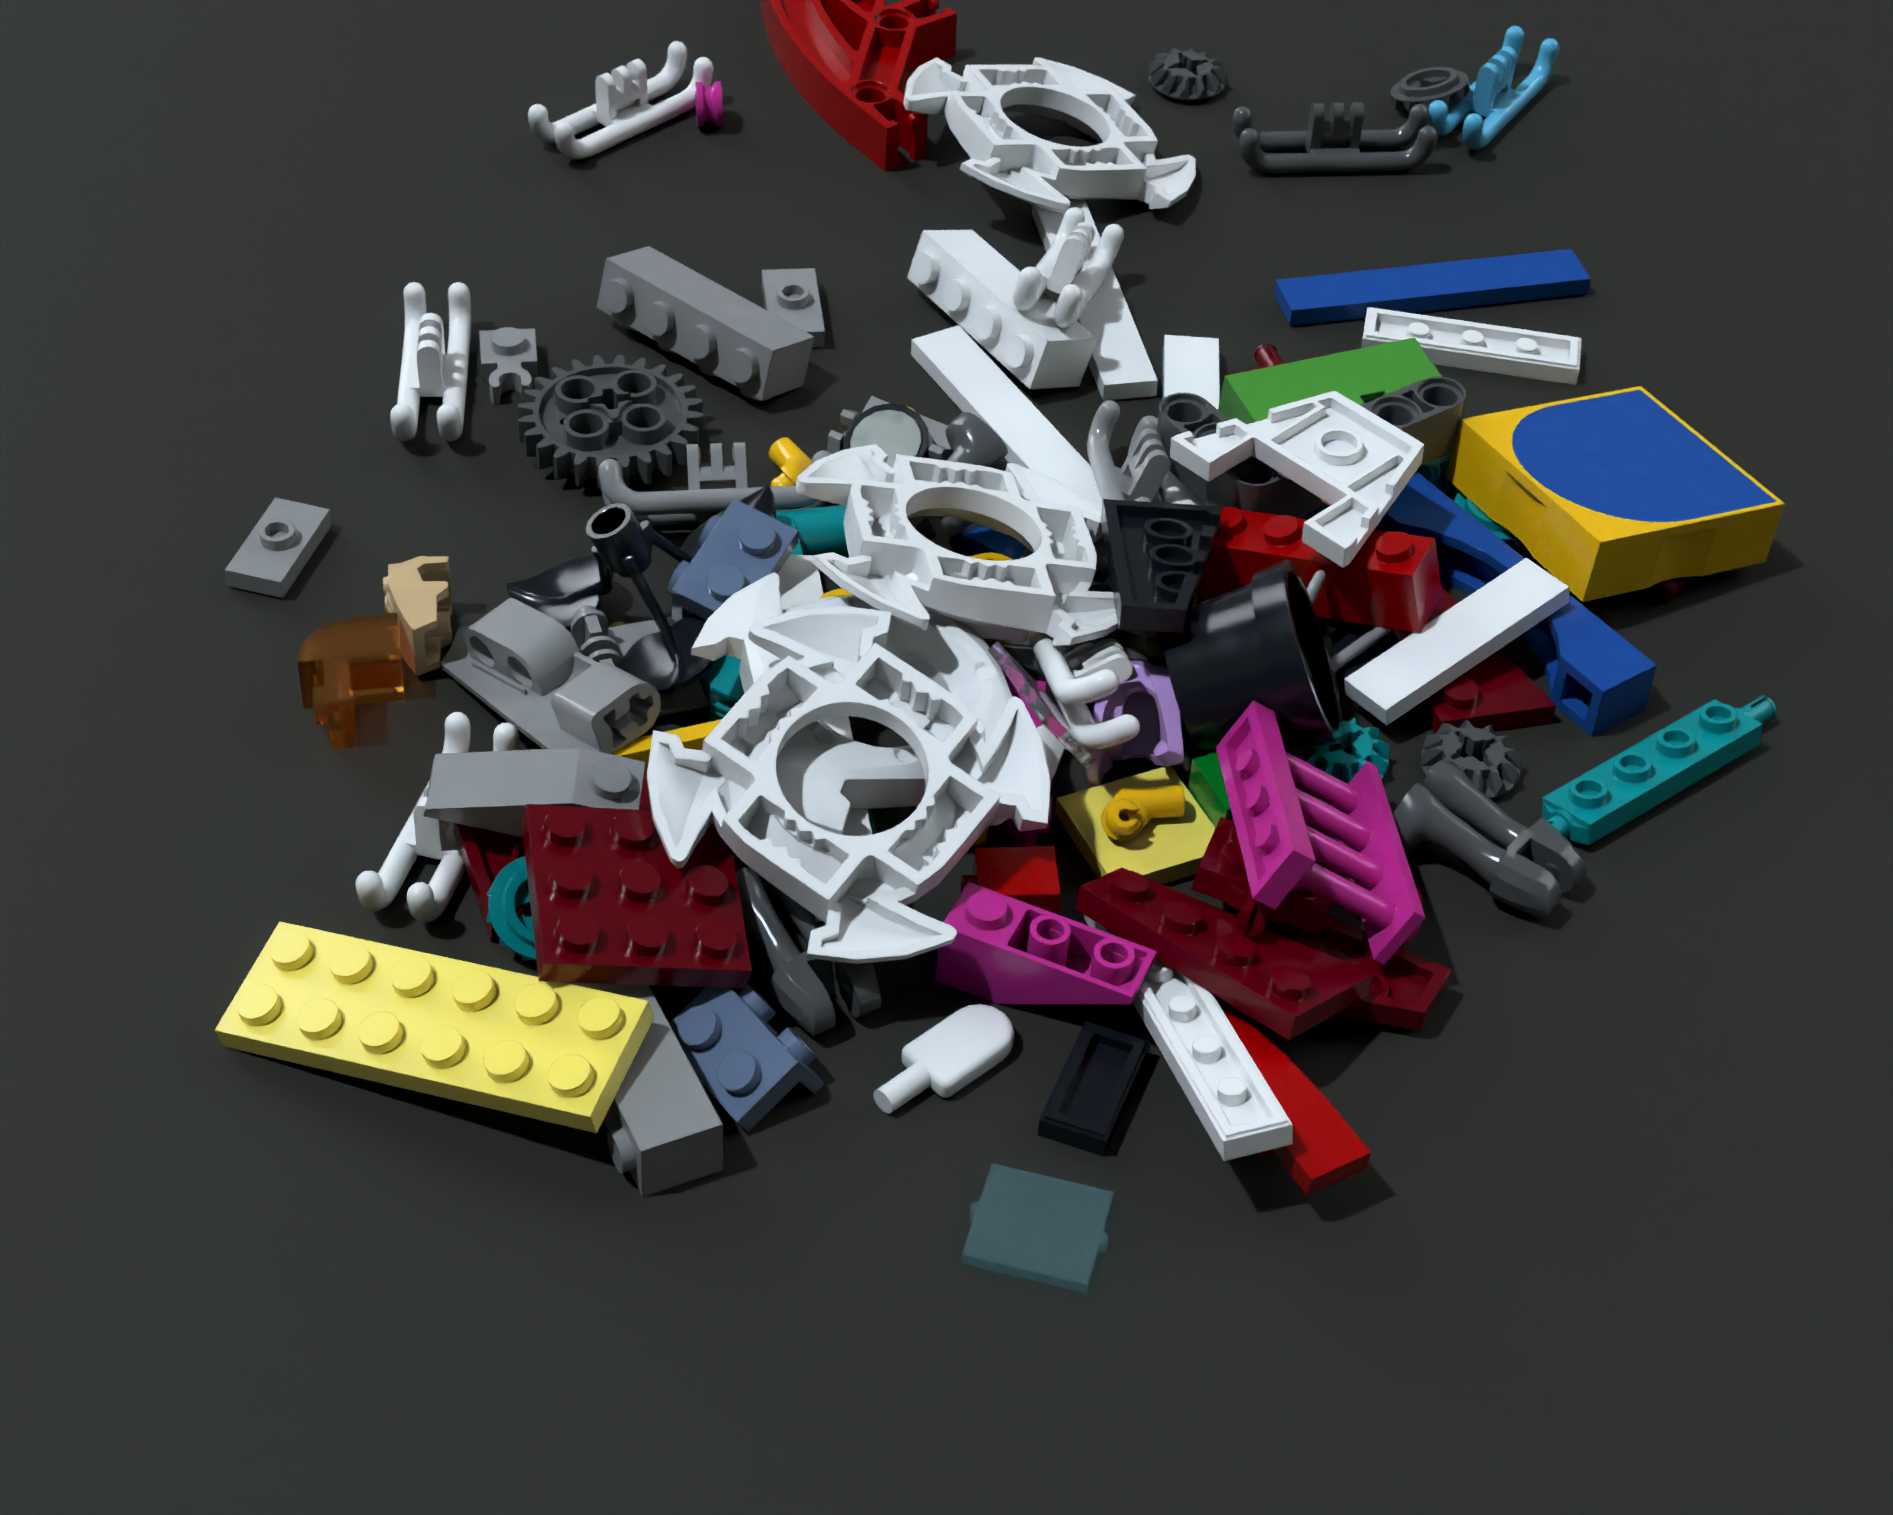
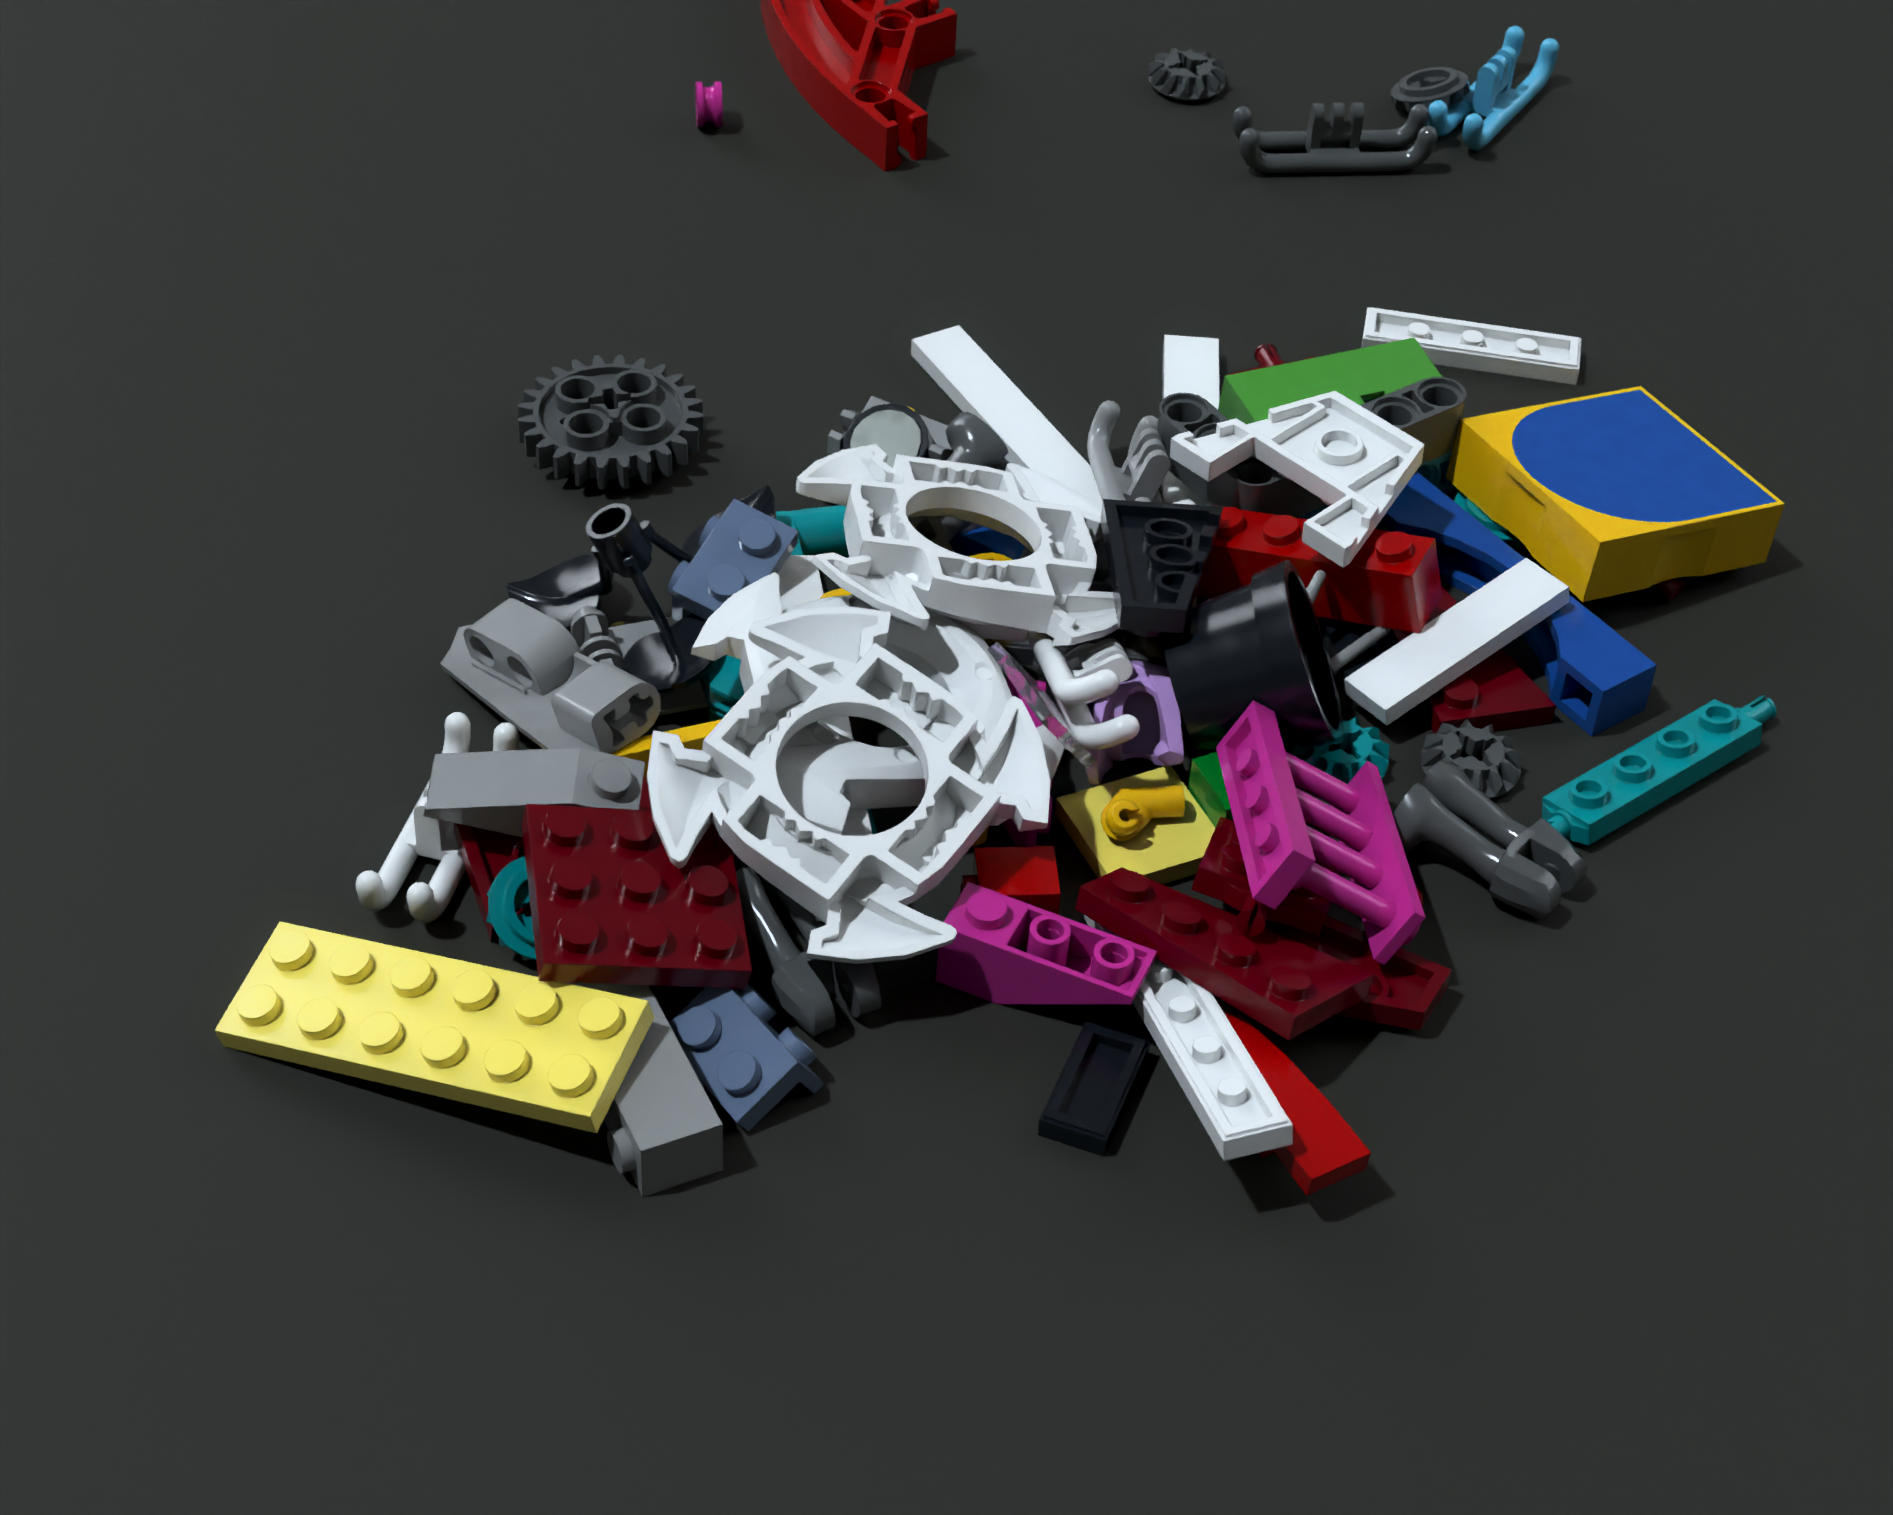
(278, 547): light grey plate -> none
(350, 665): clear orange brick -> none
(423, 601): tan hand -> none
(426, 367): white piece -> none
(508, 360): light grey plate -> none
(623, 105): white piece -> none
(705, 323): light grey brick -> none
(709, 490): light grey piece -> none
(789, 460): yellow arm -> none
(796, 299): light grey plate -> none
(949, 1055): white piece -> none
(977, 292): white brick -> none
(1038, 1228): clear light blue piece -> none
(1039, 169): white piece -> none
(1062, 268): white piece -> none
(1119, 356): white tile -> none
(1431, 286): blue tile -> none

